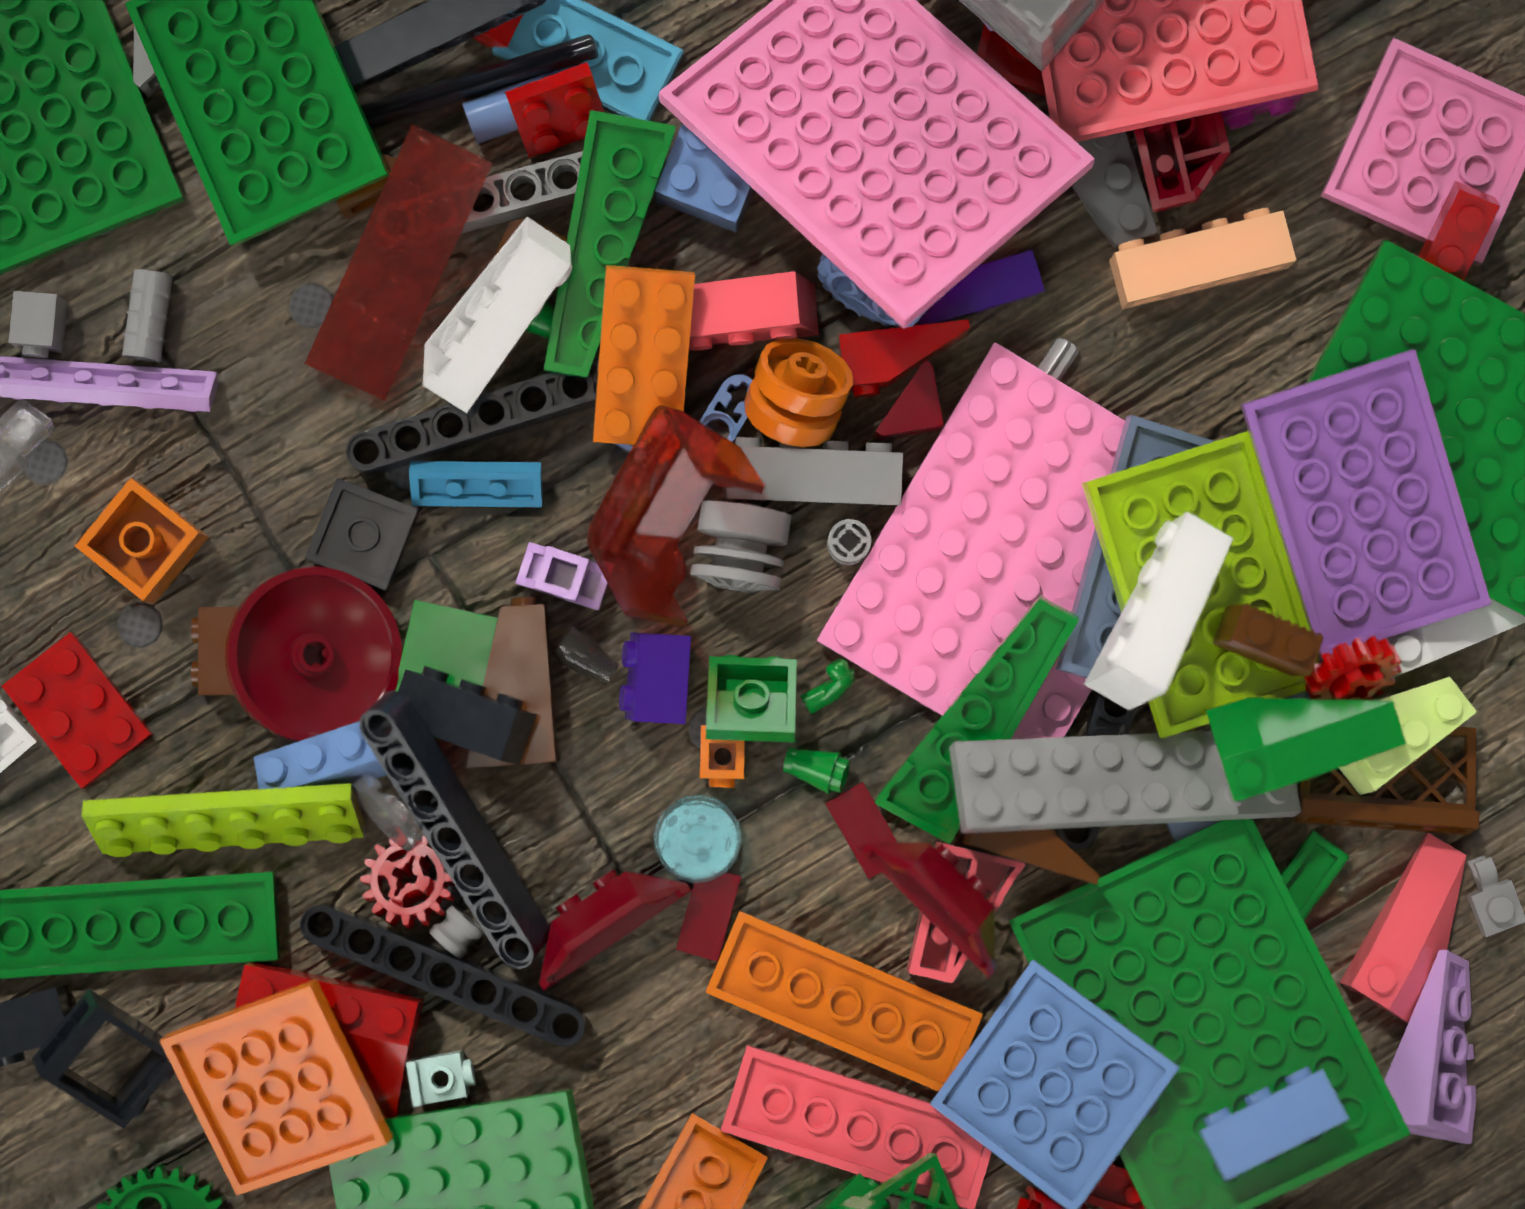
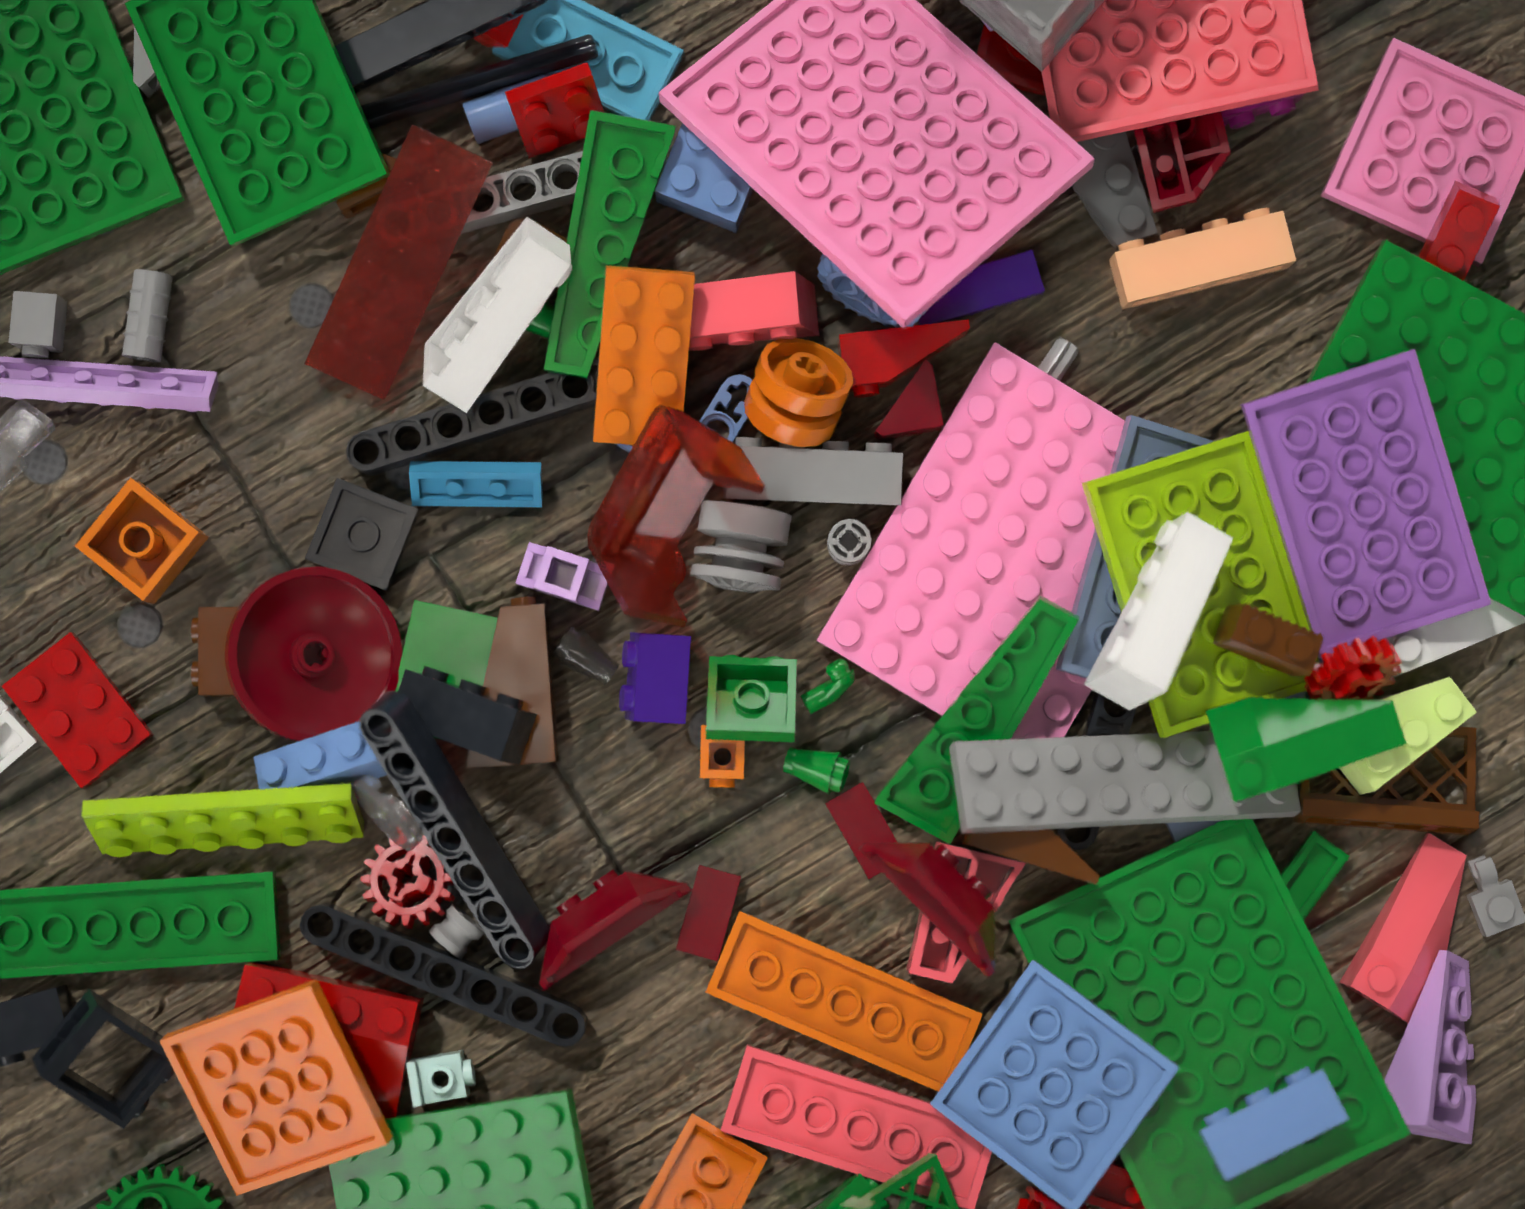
(697, 838): clear light blue tile -> none

